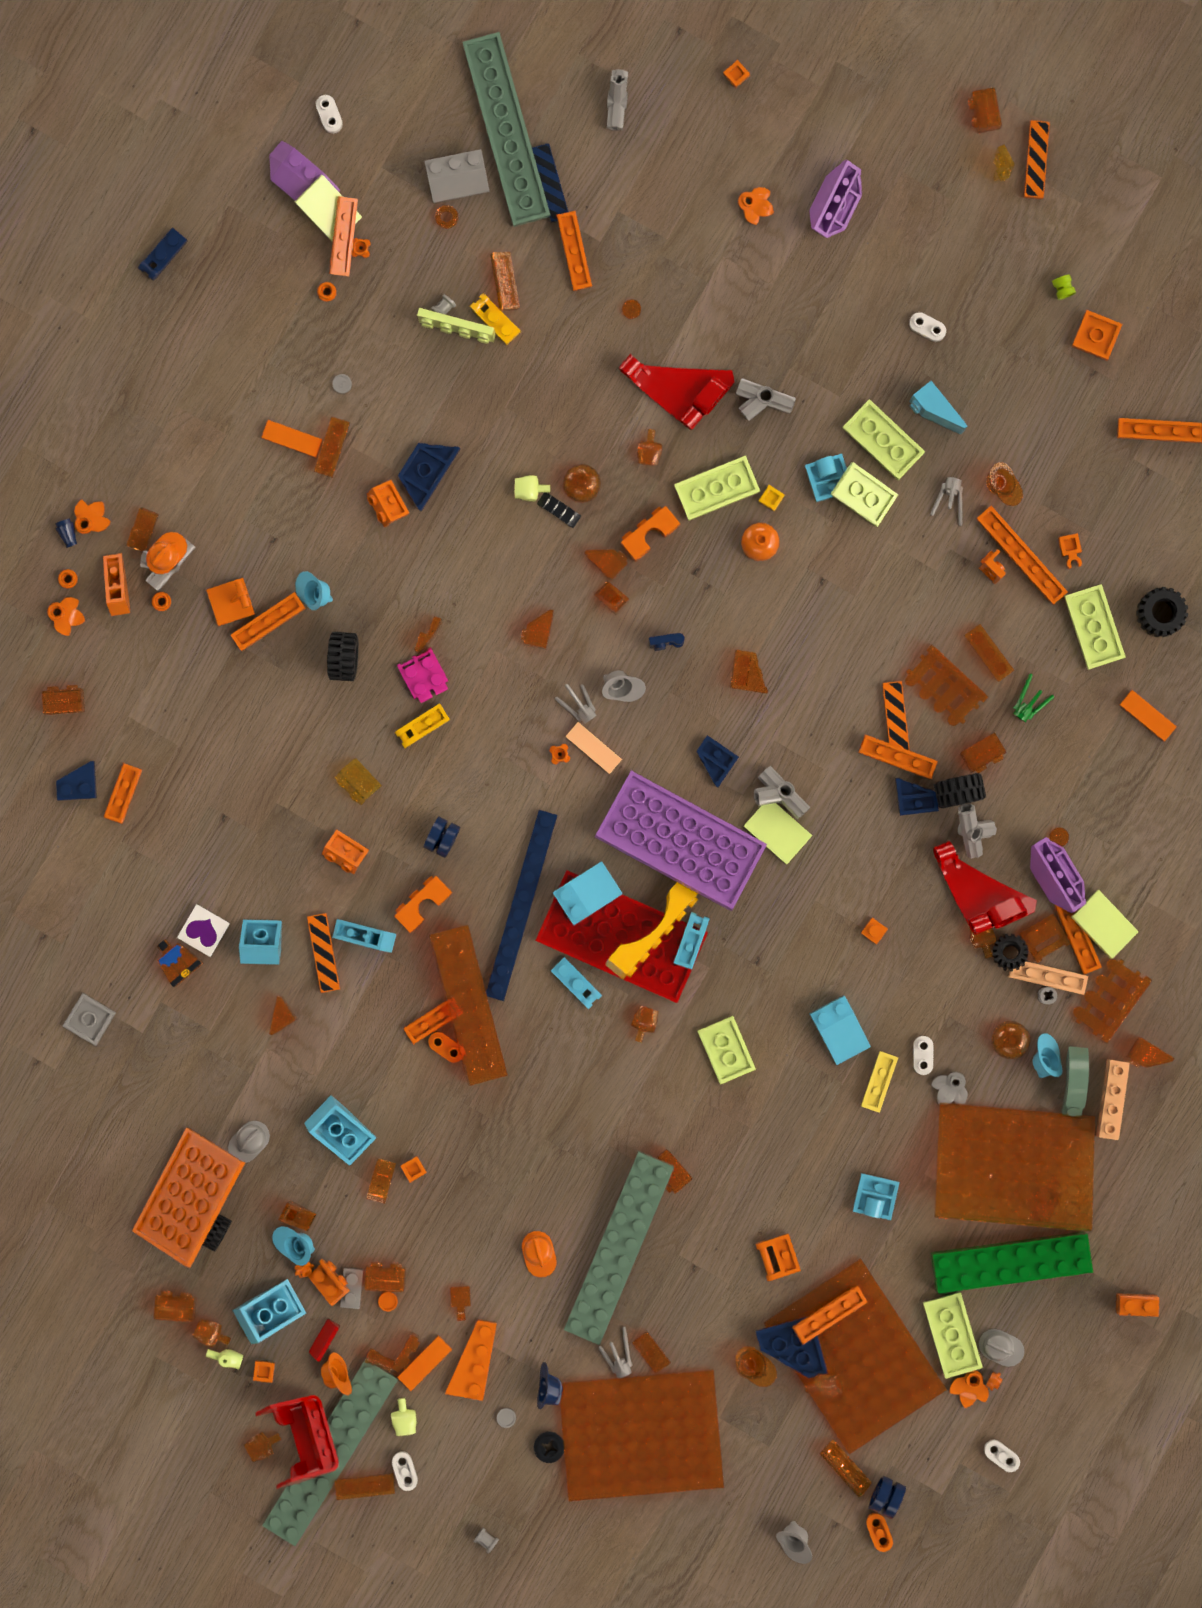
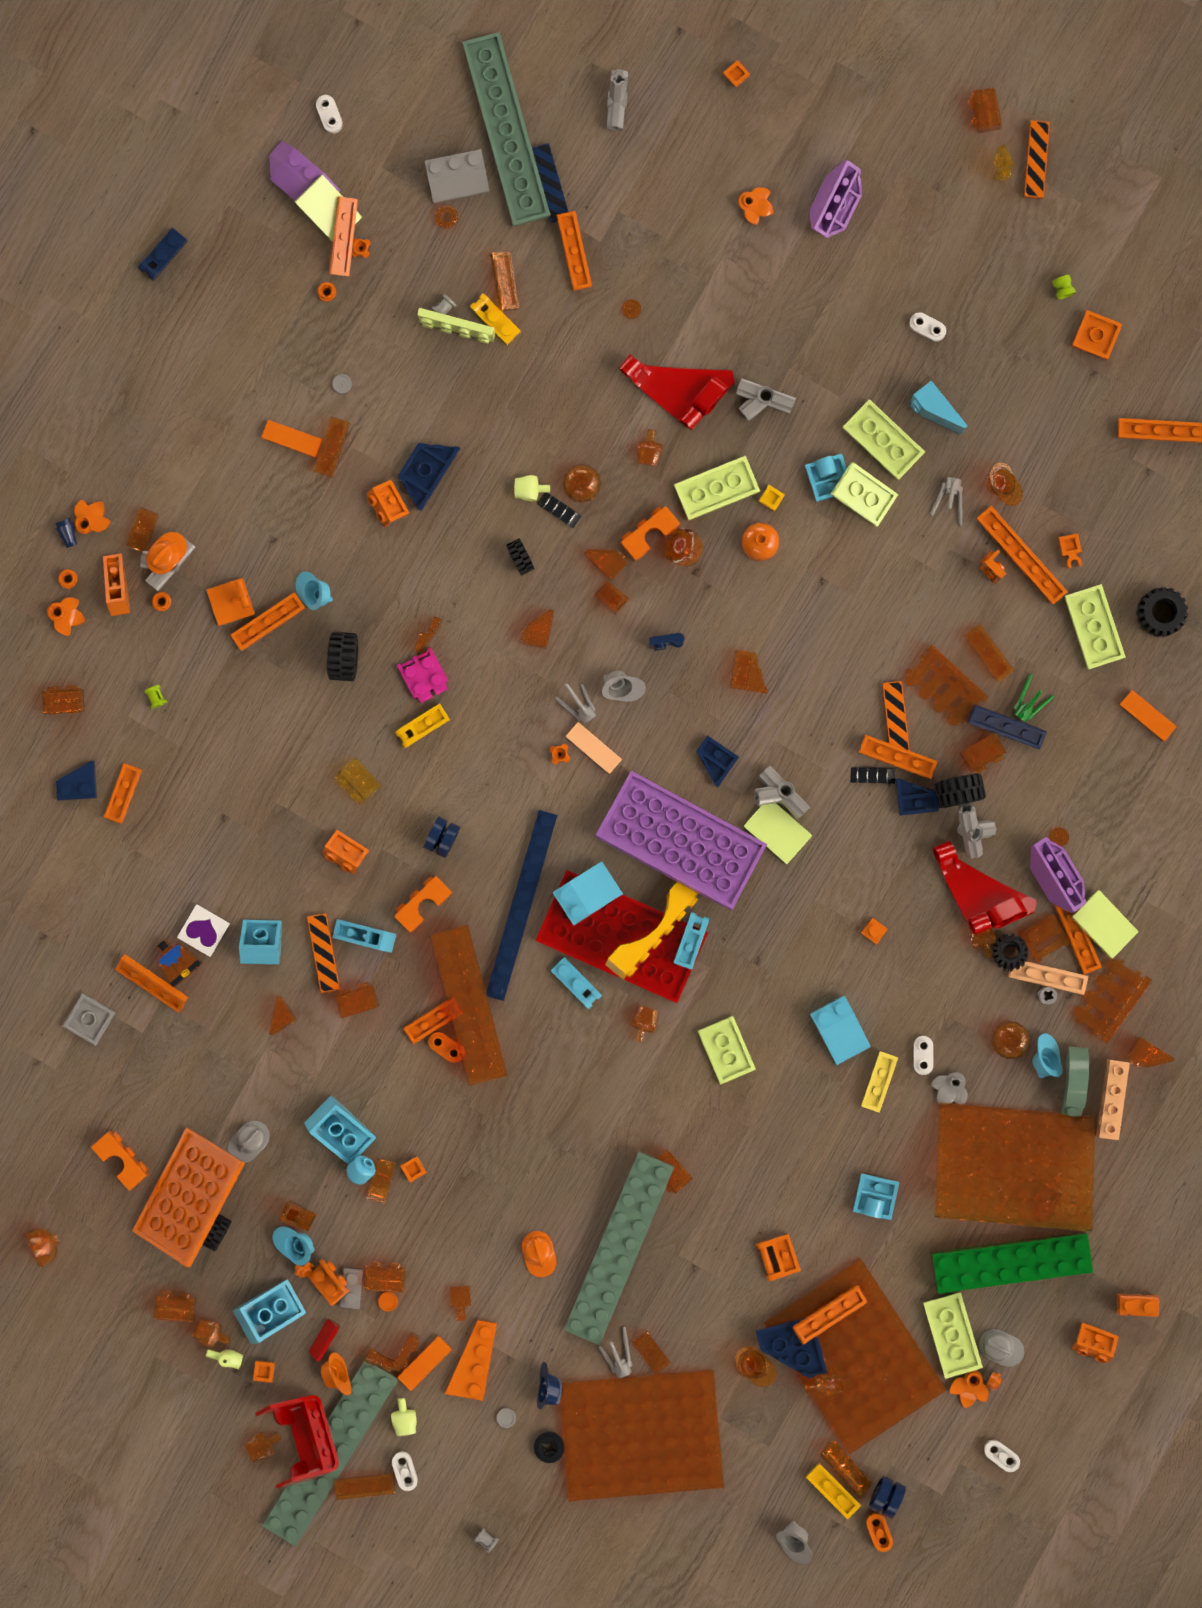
(42, 1245): none -> clear orange cylinder
(133, 1170): none -> orange arch
(151, 983): none -> orange plate
(155, 696): none -> lime bush
(357, 1001): none -> clear orange brick
(360, 1170): none -> medium azure head
(520, 556): none -> black tyre
(684, 547): none -> clear orange cylinder
(833, 1491): none -> yellow plate
(872, 775): none -> black sticker
(1007, 726): none -> dark blue tile
(1095, 1343): none -> orange bracket

